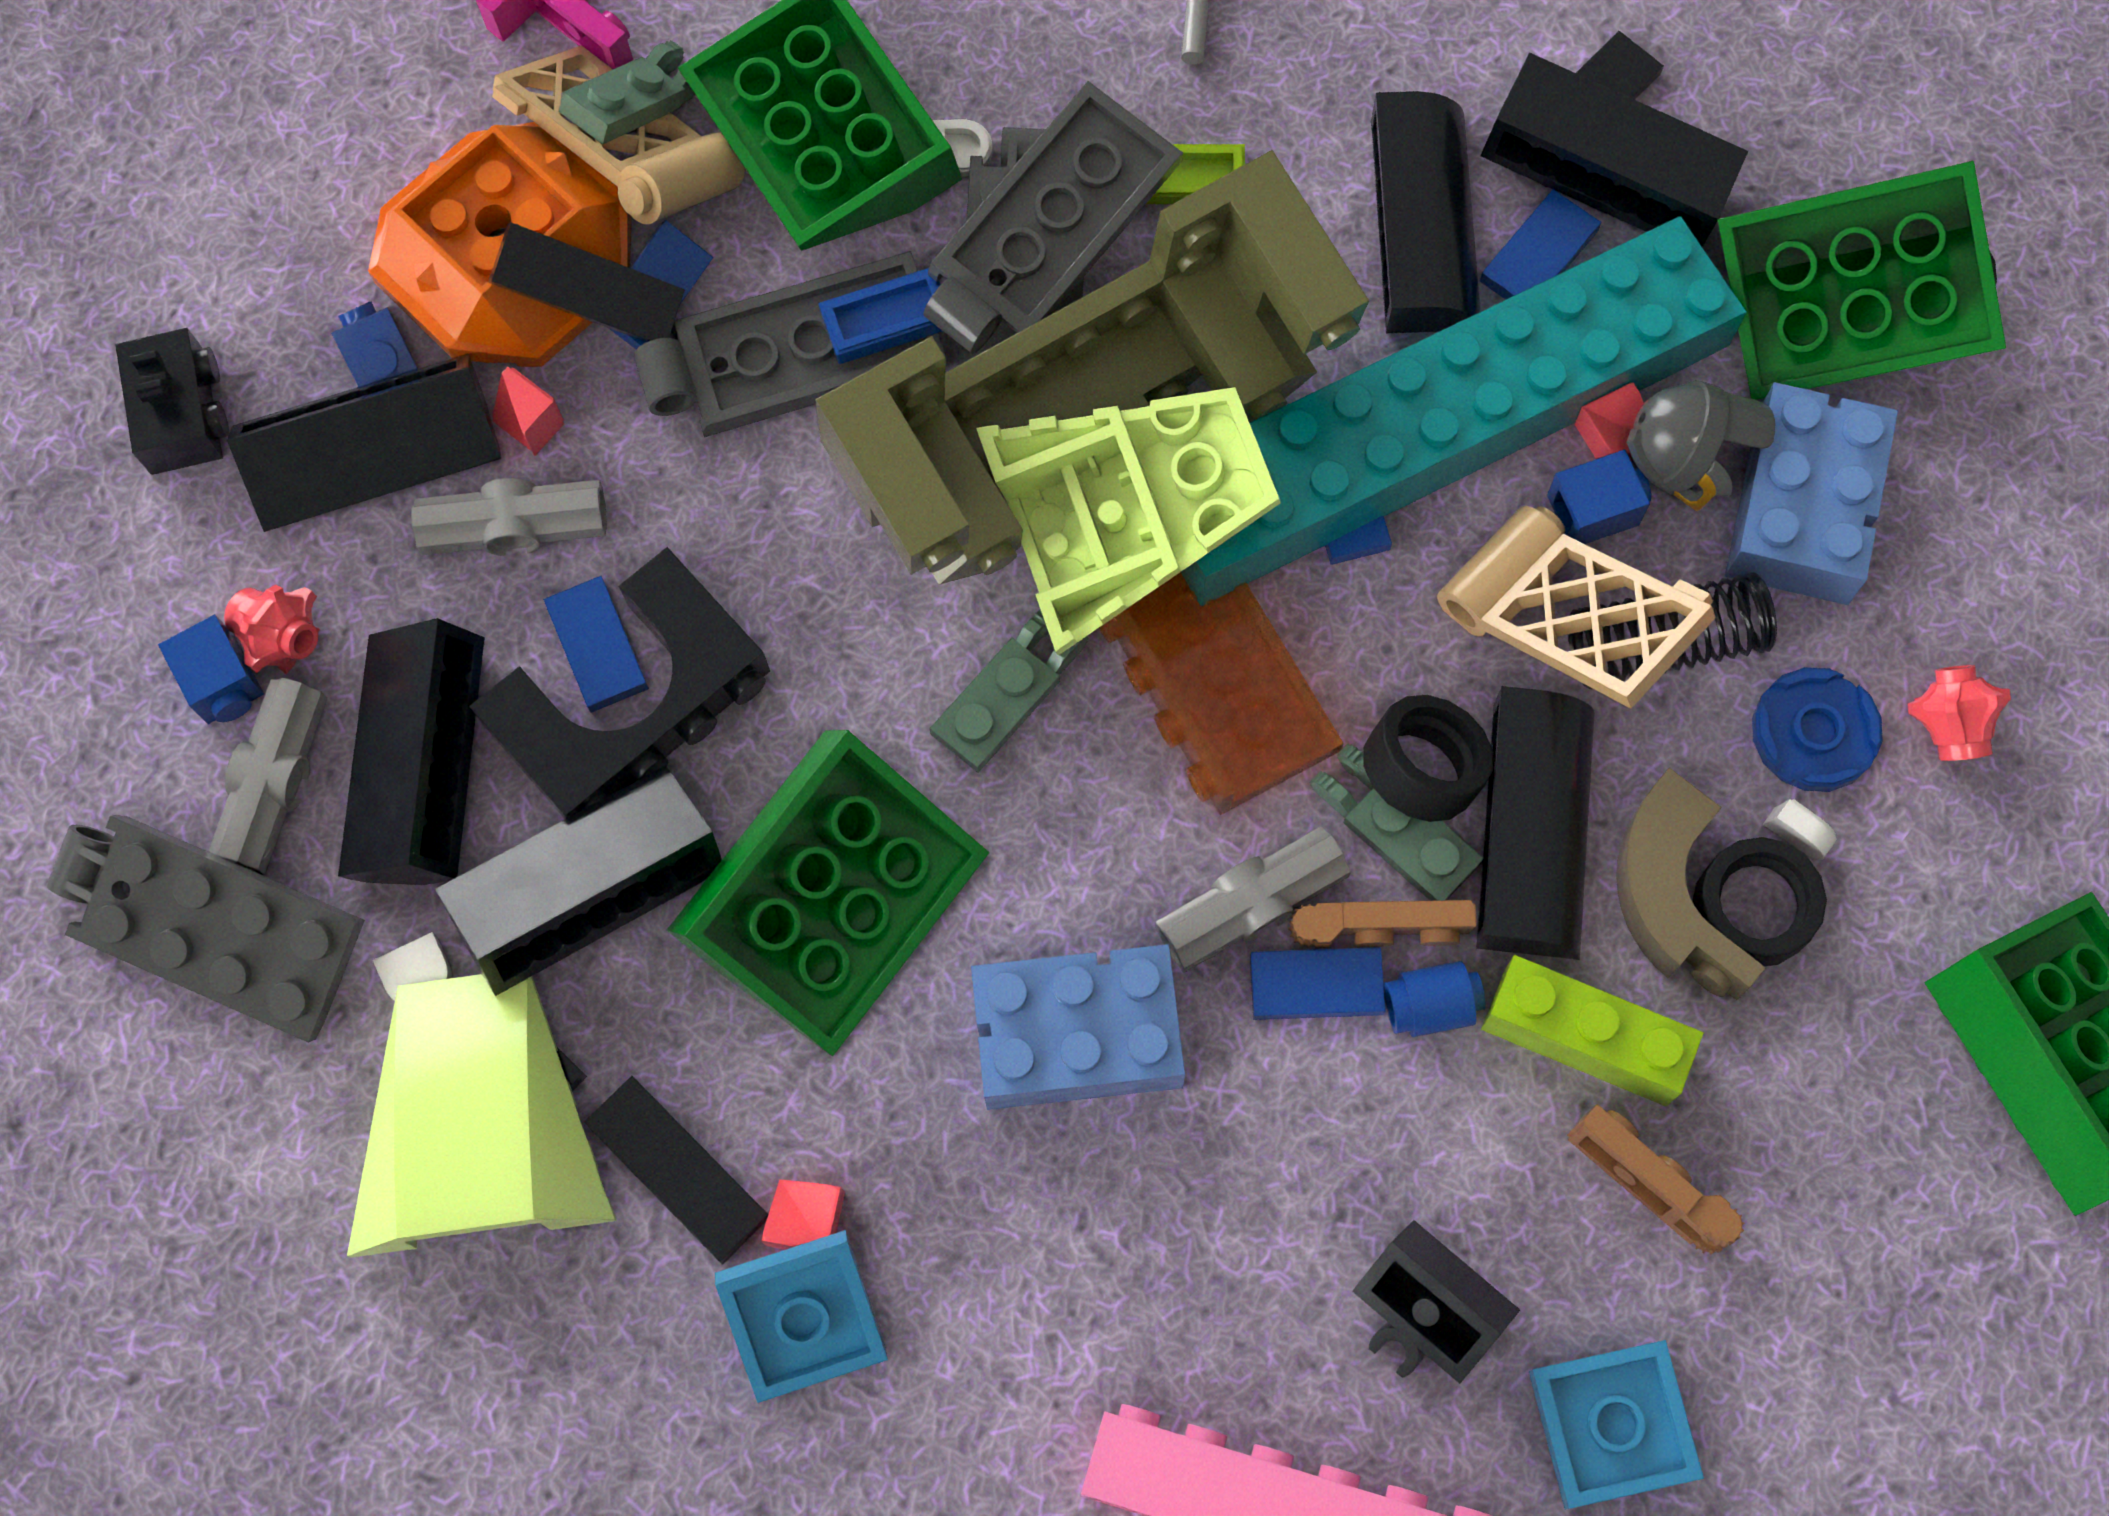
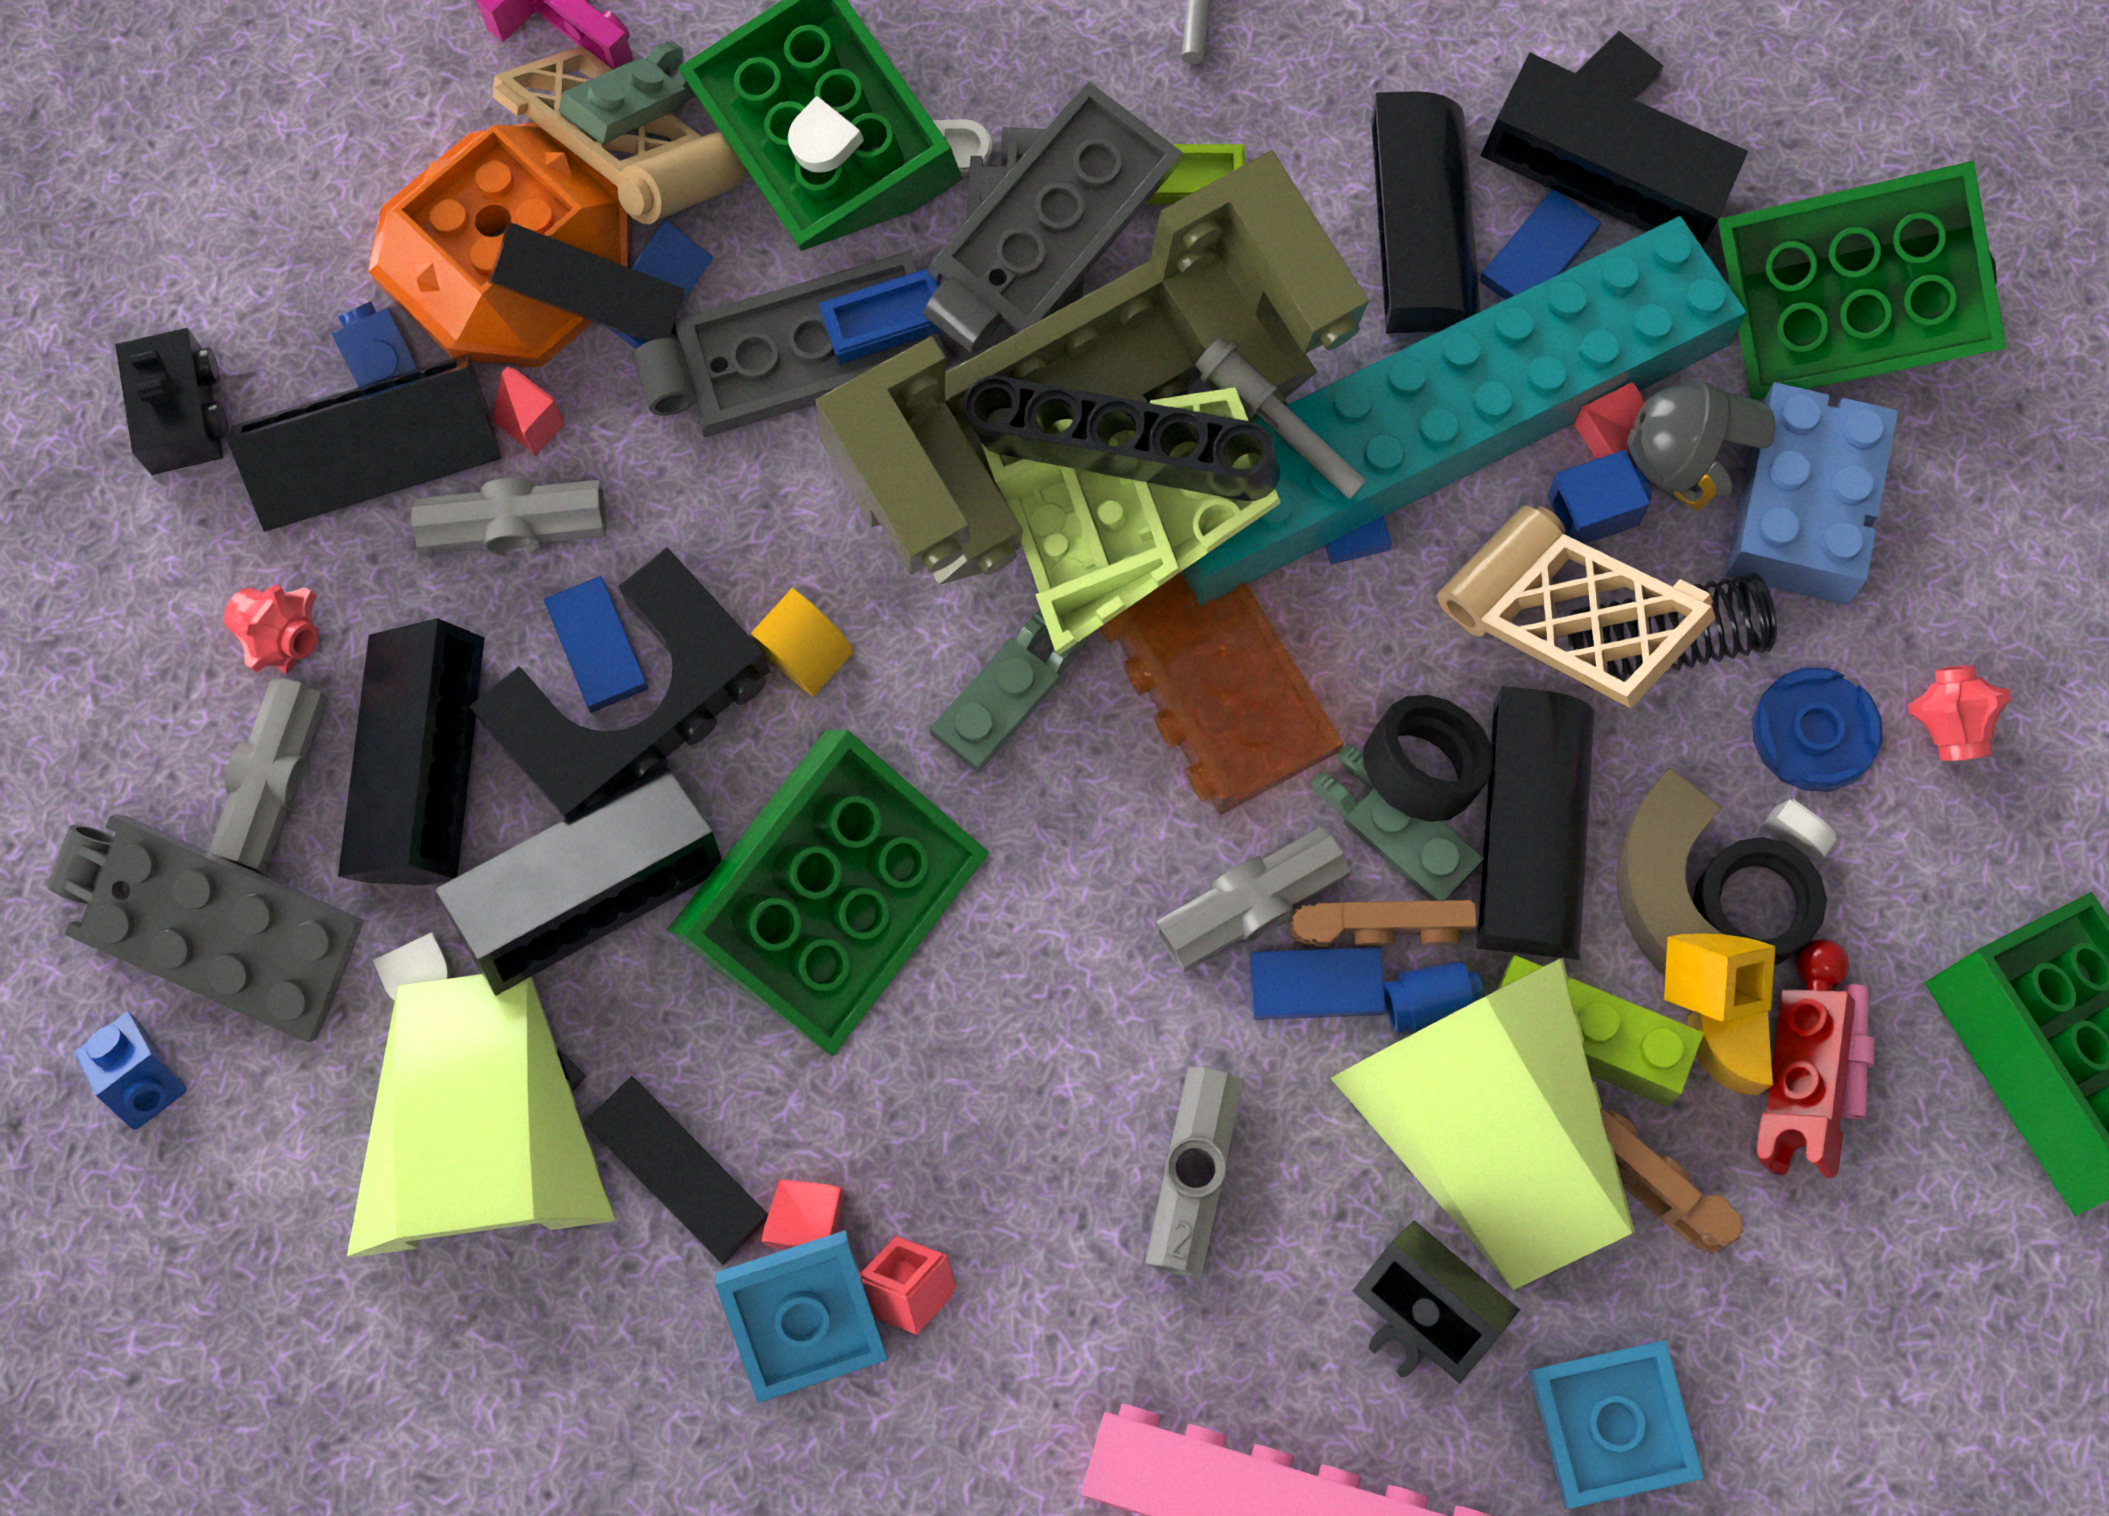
(128, 1071): none -> blue bracket
(211, 671): blue brick -> none
(802, 642): none -> yellow brick
(822, 137): none -> white tile
(908, 1284): none -> coral slope
(1077, 1027): medium blue piece -> none
(1142, 458): none -> black beam
(1185, 1213): none -> light grey piece
(1229, 370): none -> light grey pin
(1503, 1126): none -> yellowish green wedge
(1719, 975): none -> yellow brick
(1736, 1051): none -> yellow brick
(1809, 1064): none -> red plate
(1860, 1056): none -> bright pink bar

